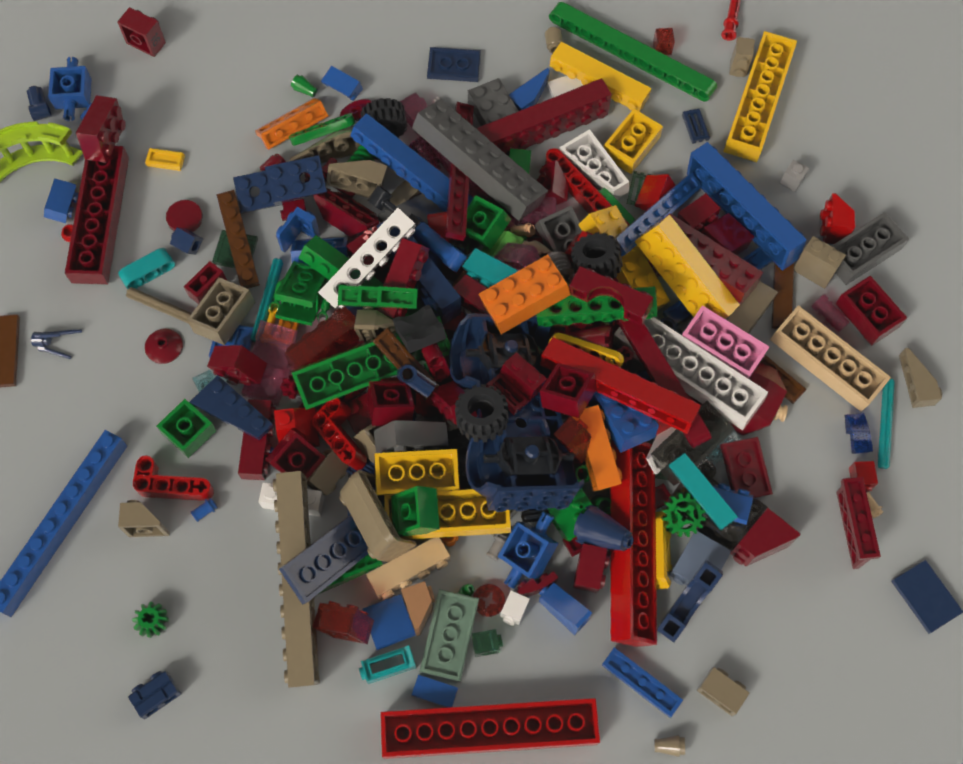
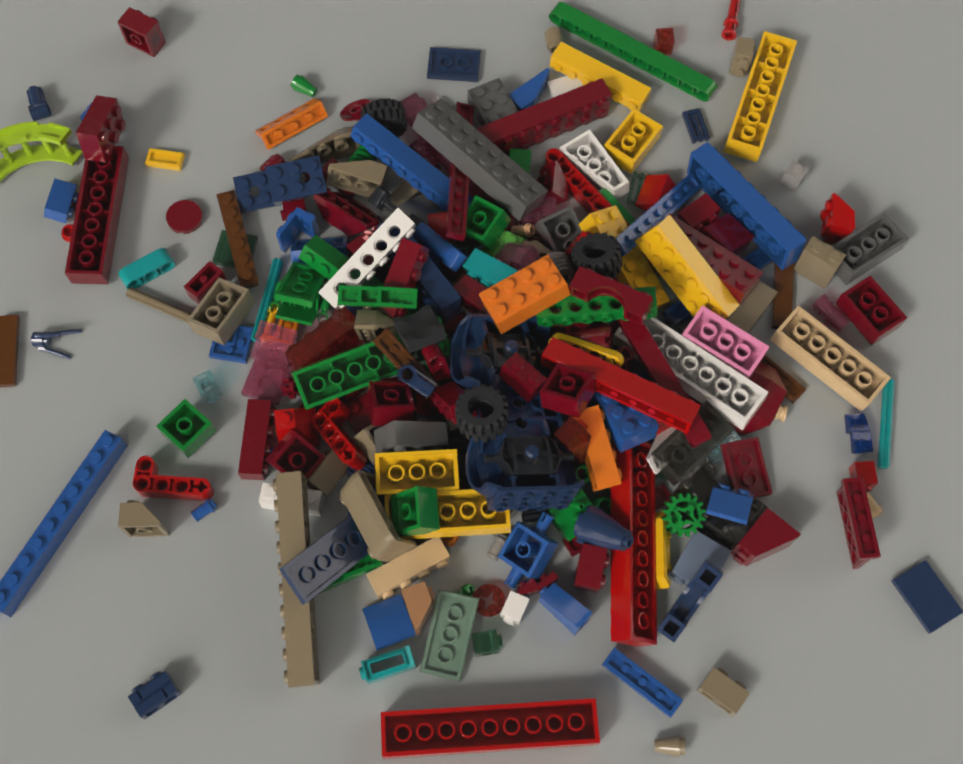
(70, 88): blue brick -> none
(150, 628): green gear -> none
(167, 352): dark red dish -> none
(186, 240): dark blue brick -> none
(229, 406): dark blue wing -> none
(237, 365): dark red brick -> none
(322, 129): green beam -> none
(342, 83): blue hinge -> none
(343, 622): clear red brick -> none
(434, 691): blue tile -> none
(513, 404): dark red tile -> none
(703, 491): teal tile -> none
(920, 383): dark tan slope -> none

